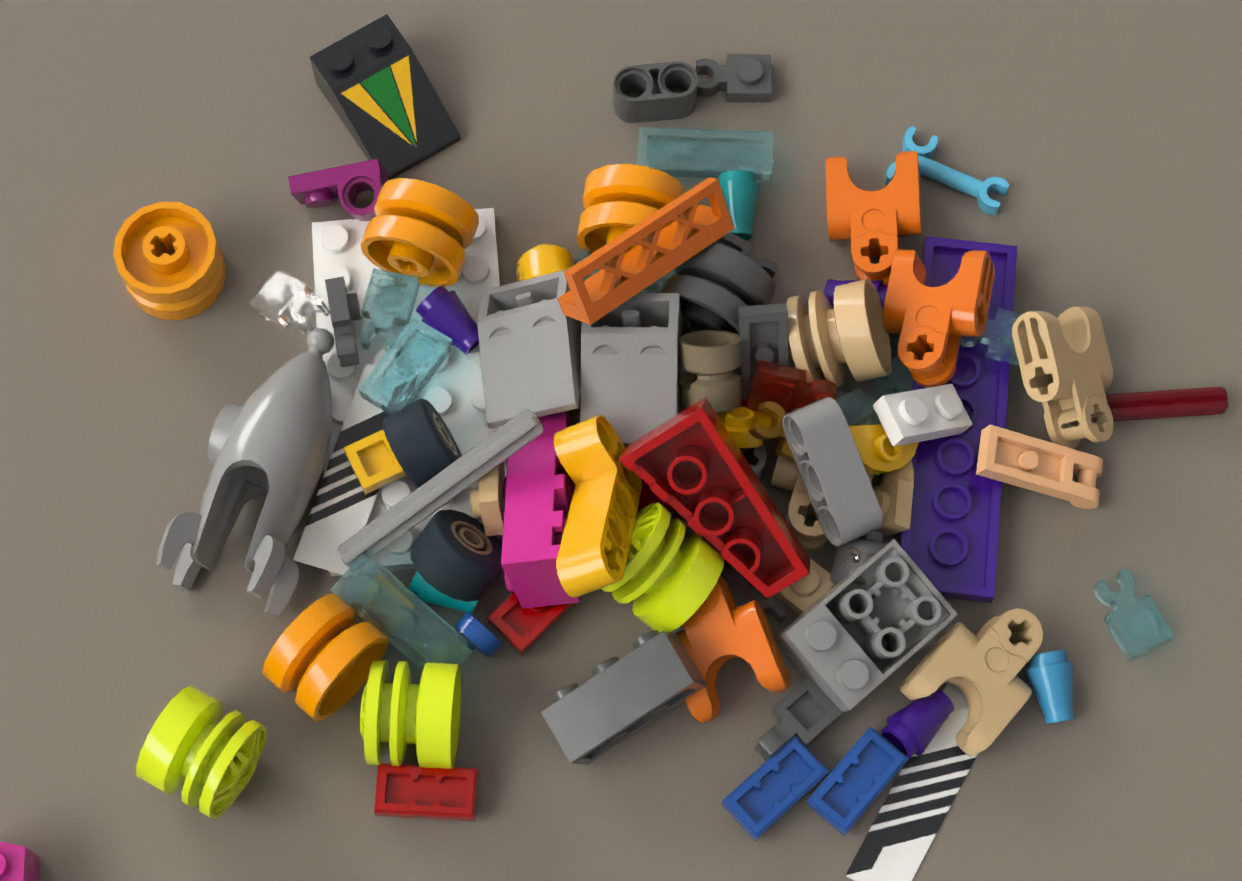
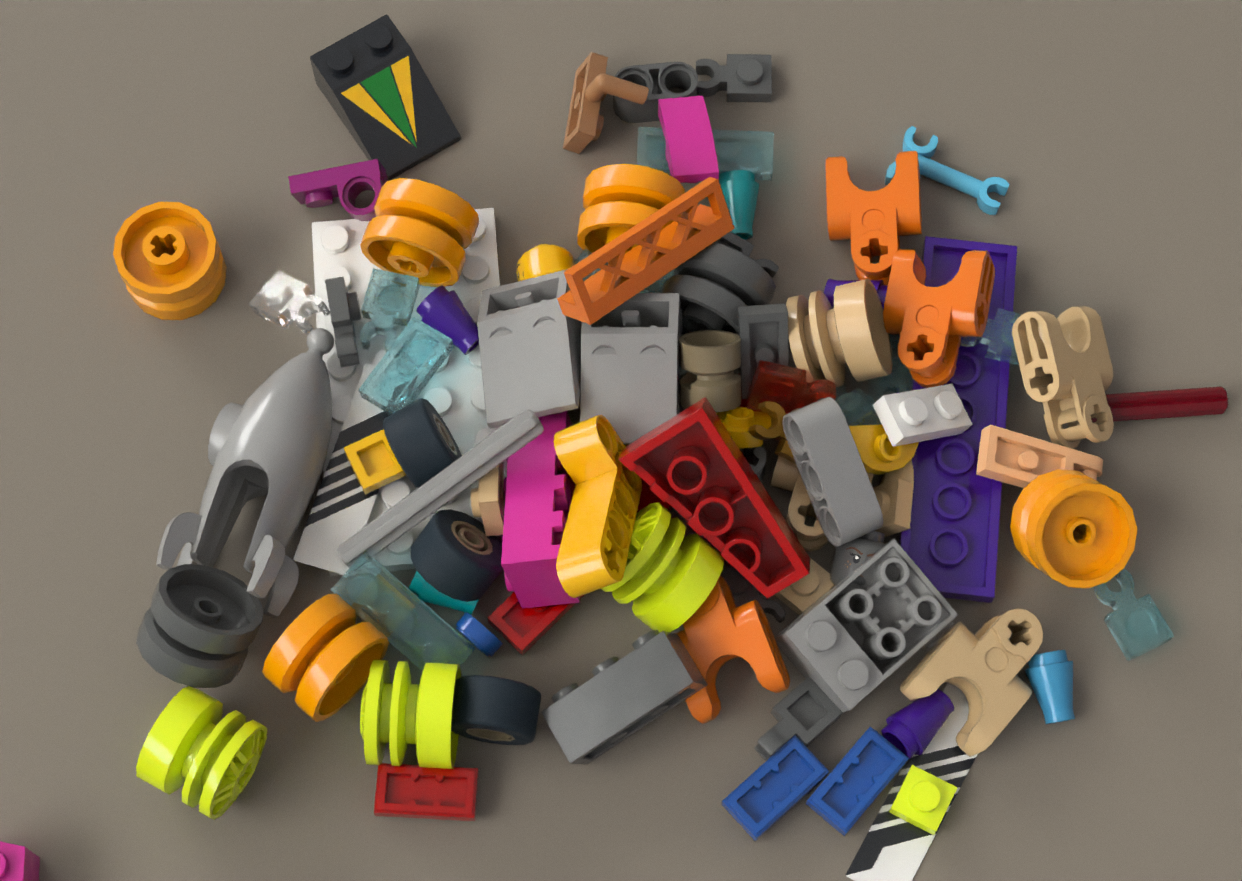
(199, 626): none -> dark grey wheel
(495, 710): none -> black wheel
(588, 92): none -> medium nougat plate
(688, 139): none -> dark pink slope
(923, 799): none -> neon yellow plate
(1073, 528): none -> light orange wheel

